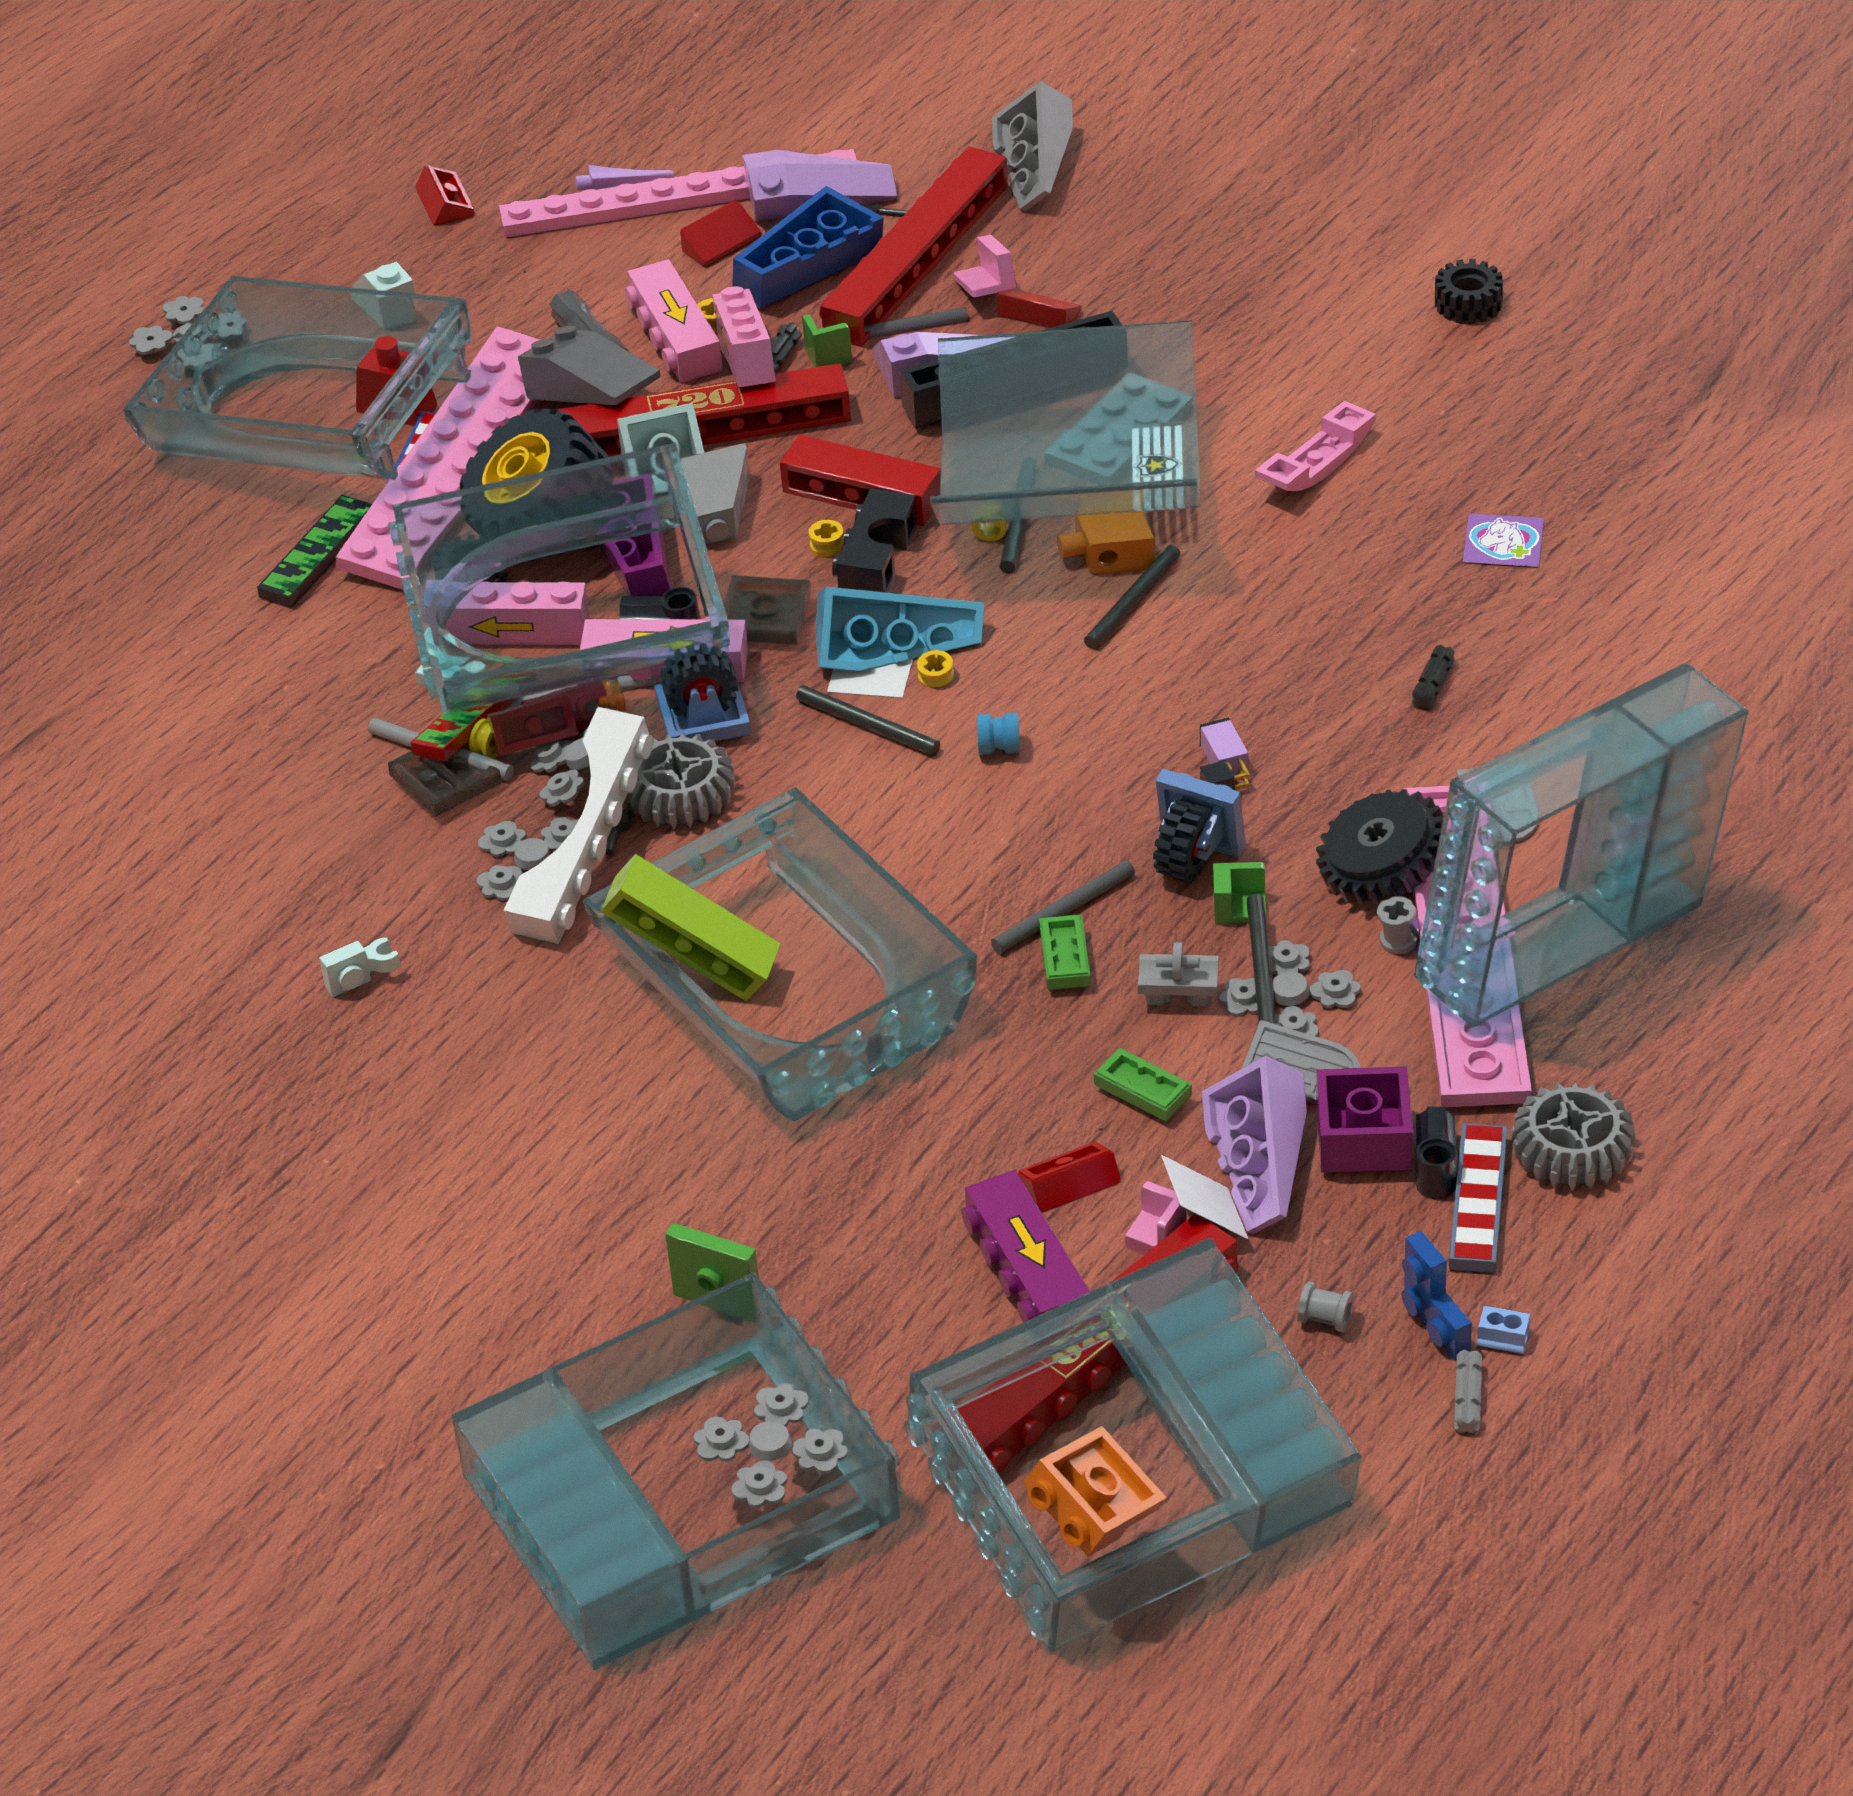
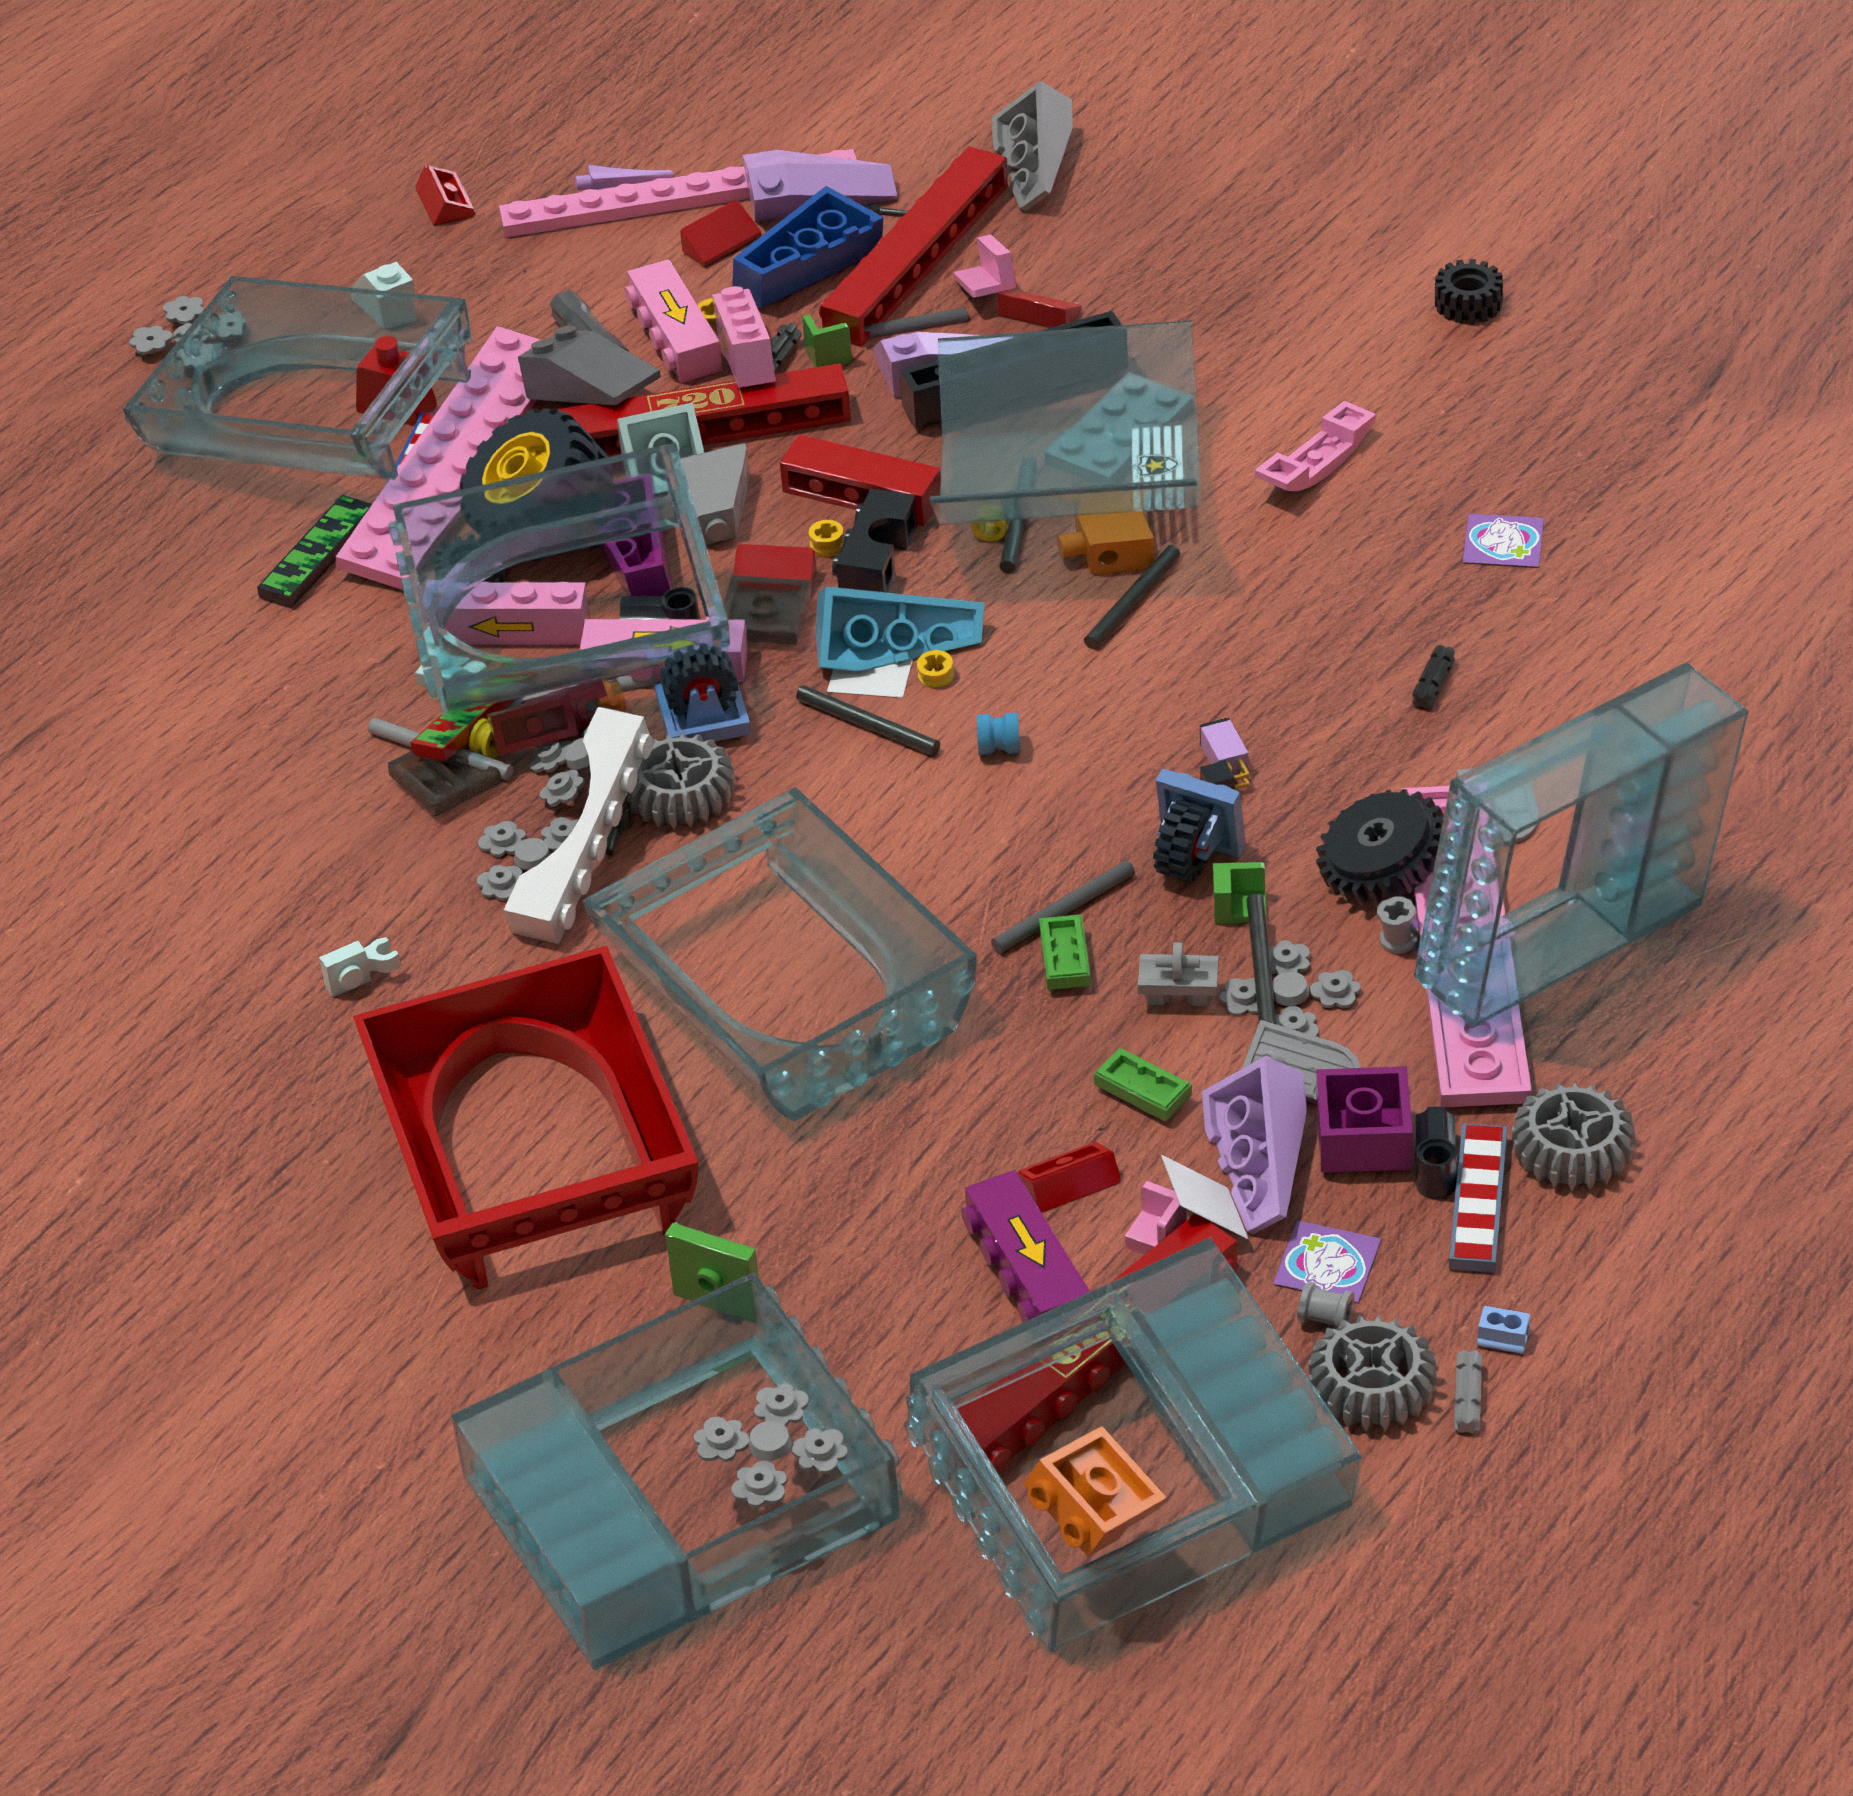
(553, 1010): none -> red panel
(690, 927): lime brick -> none
(775, 562): none -> red slope
(1327, 1257): none -> sticker
(1371, 1357): none -> light grey gear
(1427, 1296): blue plate -> none

